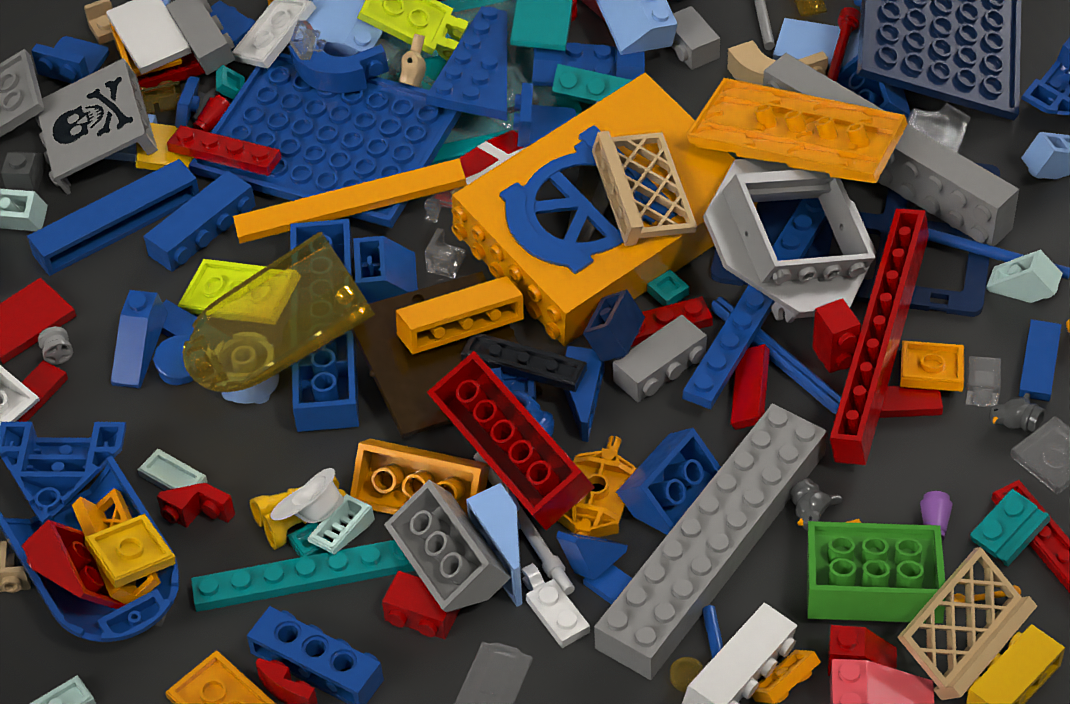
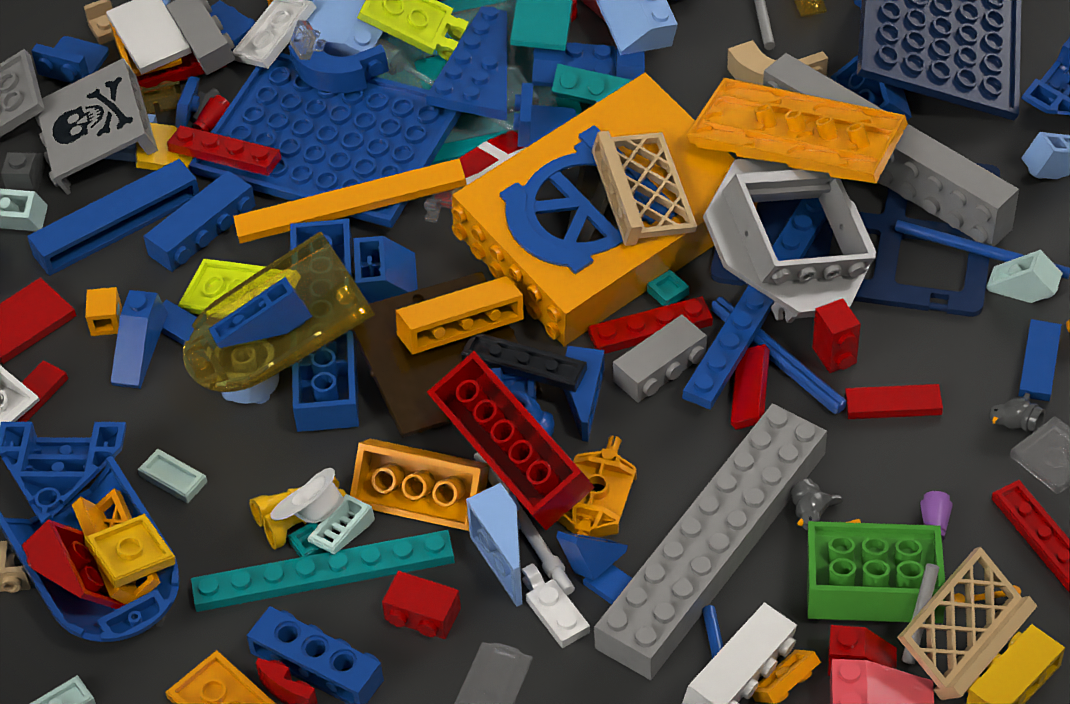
(55, 345): light grey wheel -> none
(103, 311): none -> light orange brick
(169, 360): blue piece -> none
(186, 503): red slope -> none
(228, 82): teal plate -> none
(264, 316): none -> blue slope
(413, 64): tan piece -> none
(443, 258): clear panel -> none
(446, 549): light grey slope -> none
(614, 326): dark blue brick -> none
(669, 480): blue slope -> none
(684, 672): clear yellow tile -> none
(695, 39): light grey brick -> none
(808, 38): light blue tile -> none
(848, 22): red piece -> none
(879, 338): red brick -> none
(925, 594): none -> light grey bar
(932, 366): light orange tile -> none
(943, 125): clear tile -> none
(983, 381): clear brick -> none
(1010, 527): teal plate -> none

